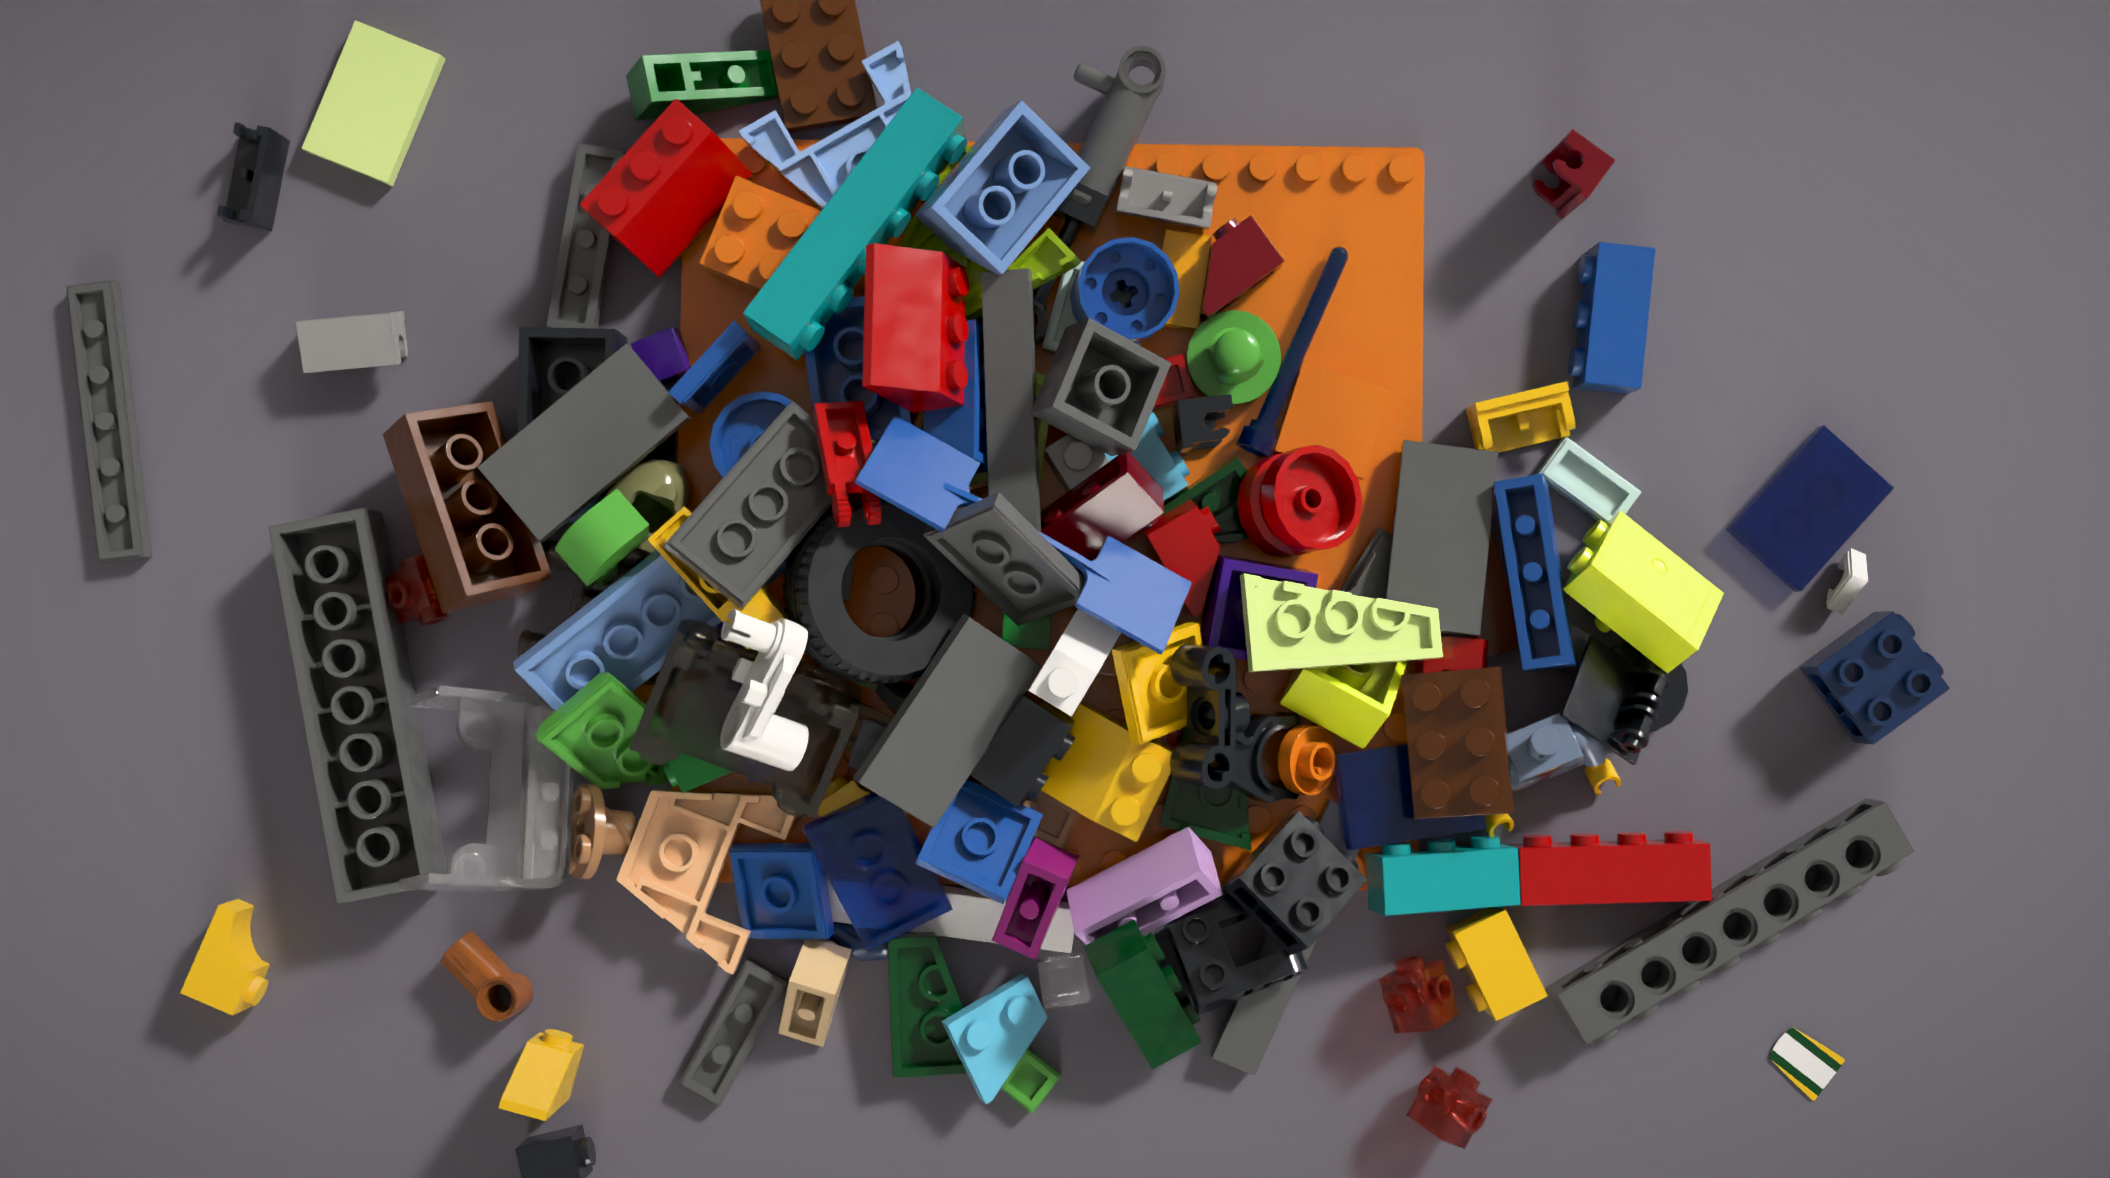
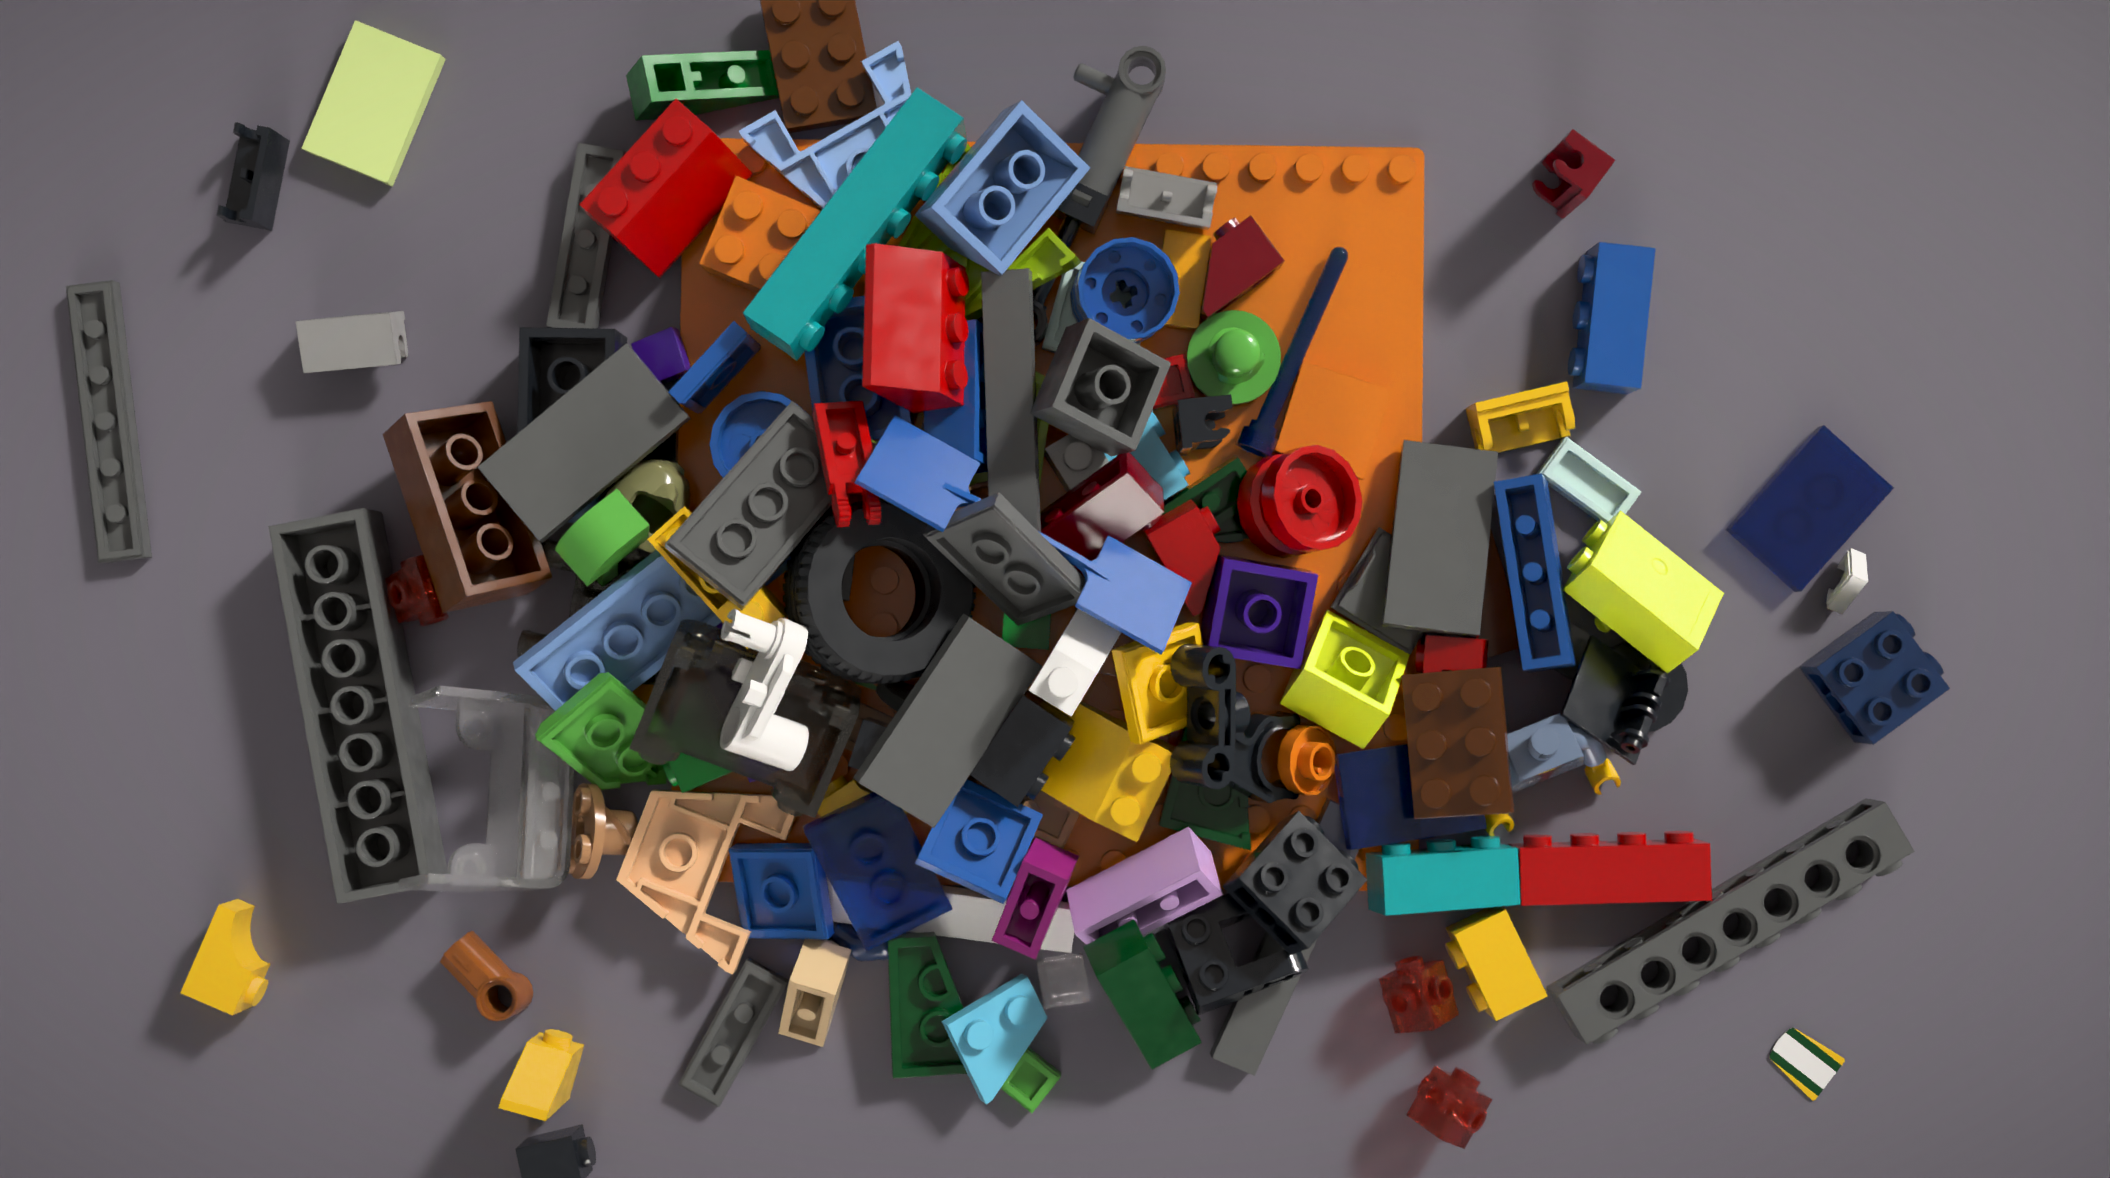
(1318, 627): yellowish green wing -> none

